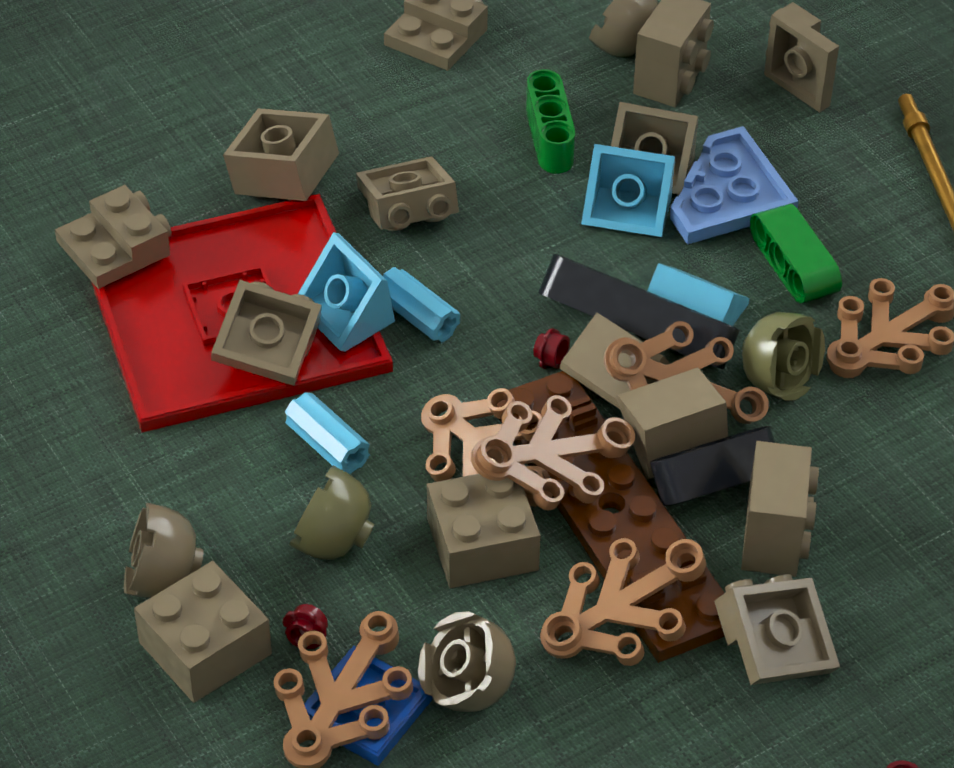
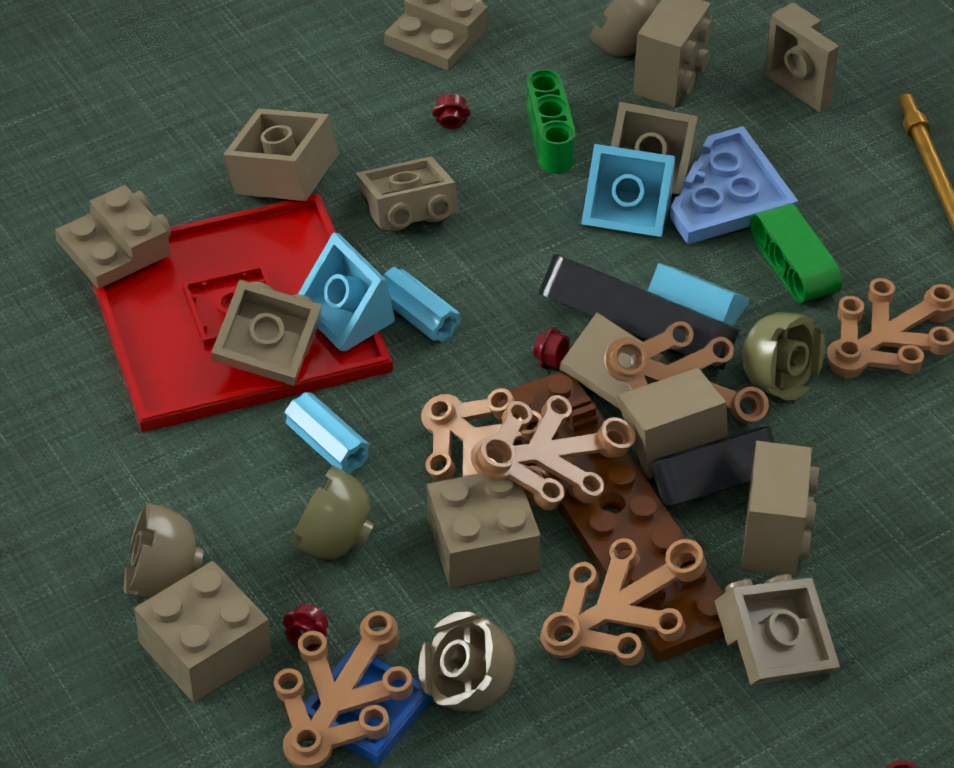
(451, 111): none -> dark red plate

